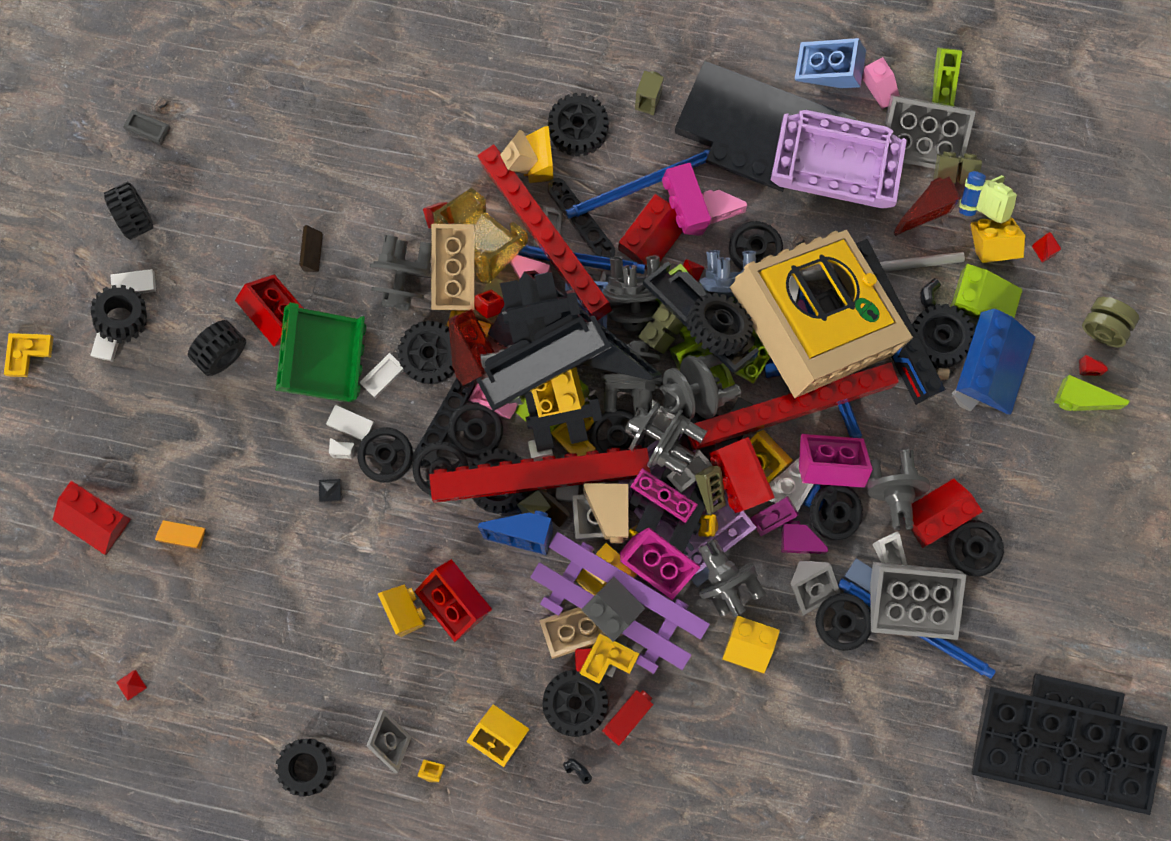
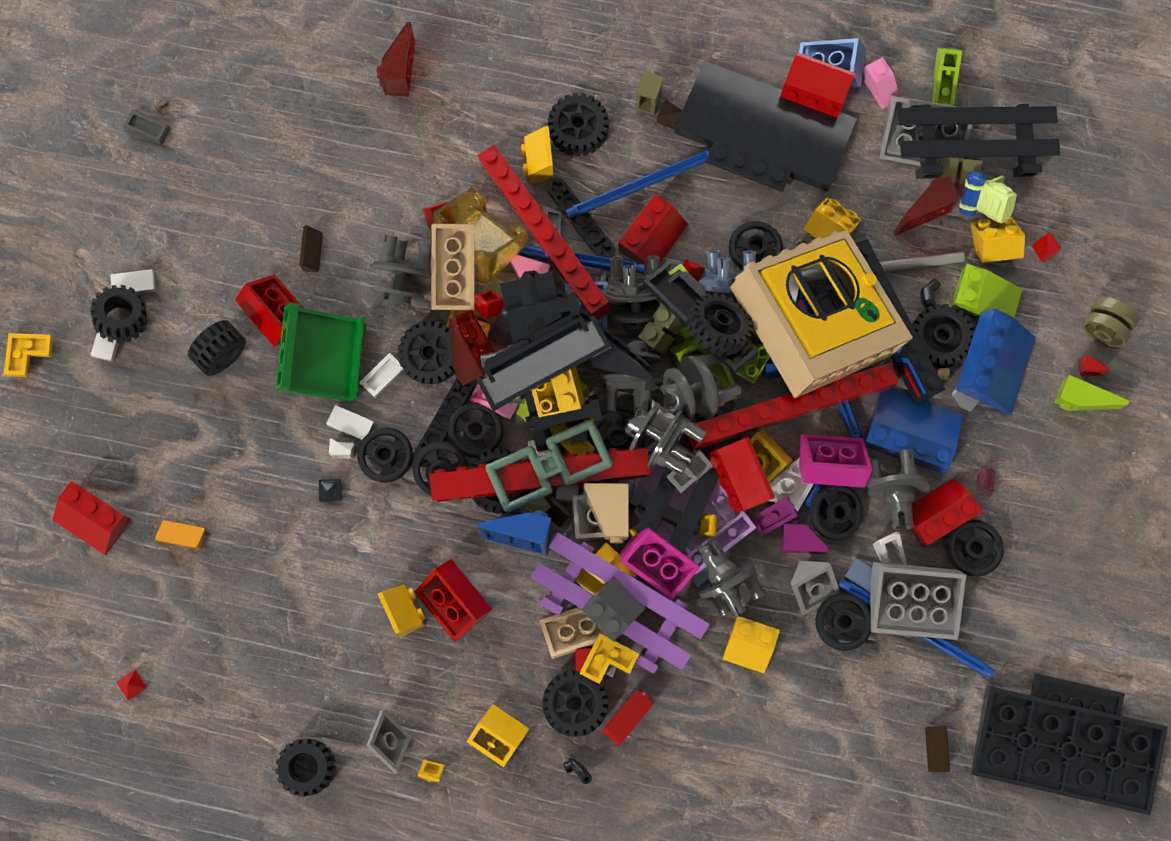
(128, 210): black tyre -> none
(398, 63): none -> clear red slope
(519, 154): tan slope -> none
(549, 465): none -> sand green bar
(668, 114): none -> dark brown slope
(675, 504): dark pink tile -> none
(686, 199): dark pink slope -> none
(703, 480): olive slope -> none
(723, 205): bright pink slope -> none
(817, 84): none -> red slope
(831, 217): none -> yellow slope
(839, 158): lavender slope -> none
(922, 427): none -> blue slope
(937, 749): none -> dark brown slope
(986, 478): none -> clear pink slope
(1023, 147): none -> black fence

